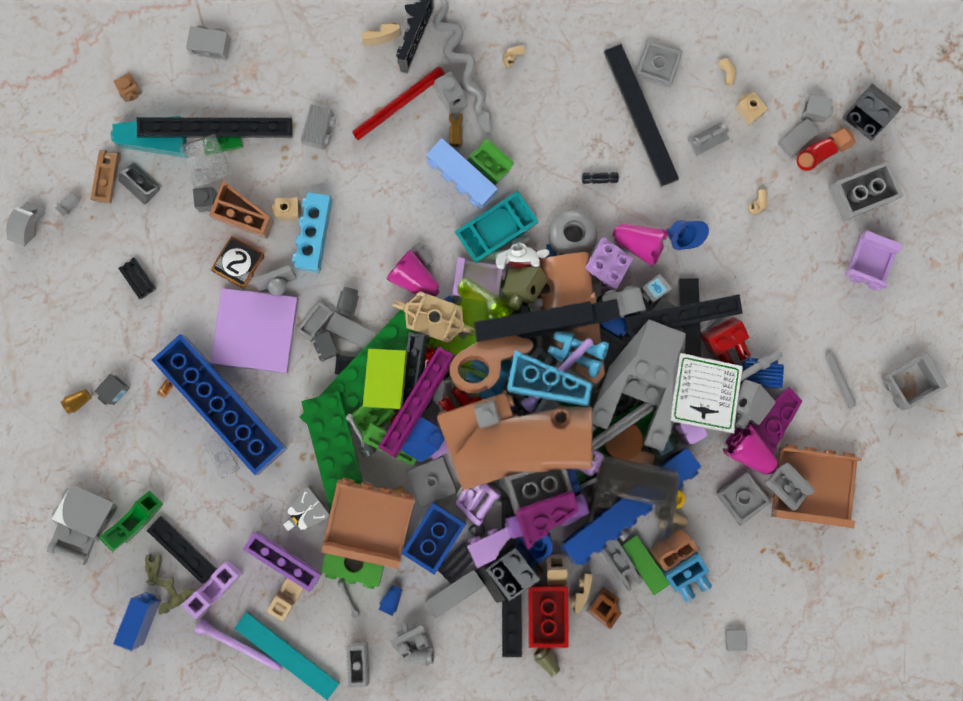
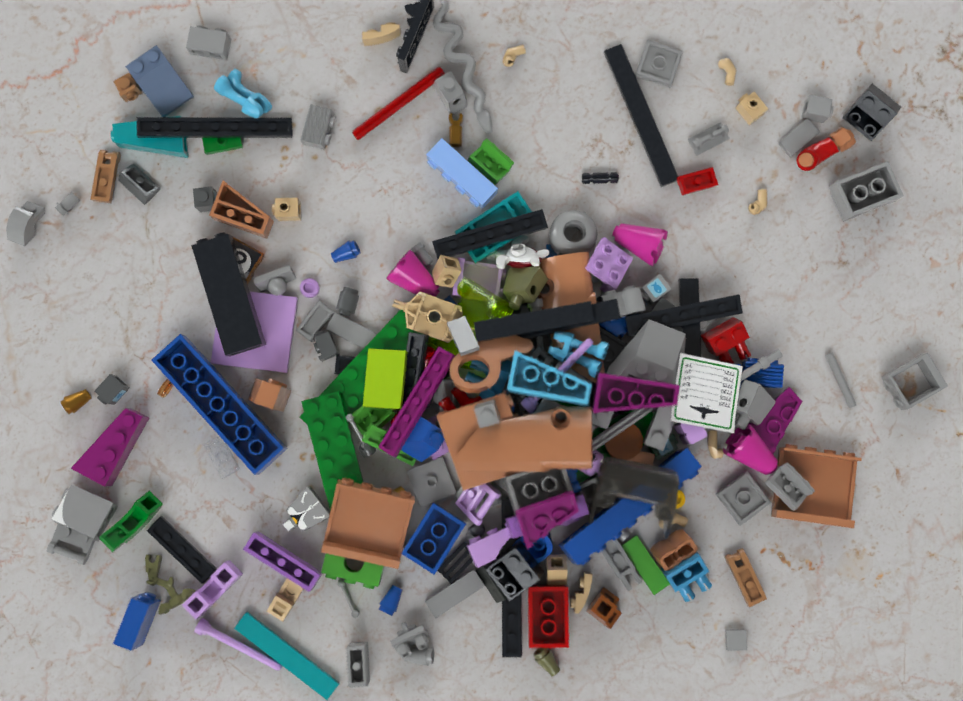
(110, 451): none -> magenta wedge
(128, 266): black tile -> none
(159, 81): none -> sand blue slope
(205, 160): clear bracket -> none
(228, 294): none -> black brick
(252, 103): none -> medium azure piece
(270, 394): none -> nougat wedge
(309, 288): none -> lavender tile
(312, 262): medium azure brick -> none
(346, 252): none -> blue cone
(446, 271): none -> tan brick
(463, 336): none -> tile
(490, 234): none -> black plate
(627, 393): none -> magenta wedge
(687, 234): blue piece -> none
(697, 181): none -> red plate
(712, 445): none -> tan arm
(746, 578): none -> medium nougat plate
(872, 260): lavender panel -> none

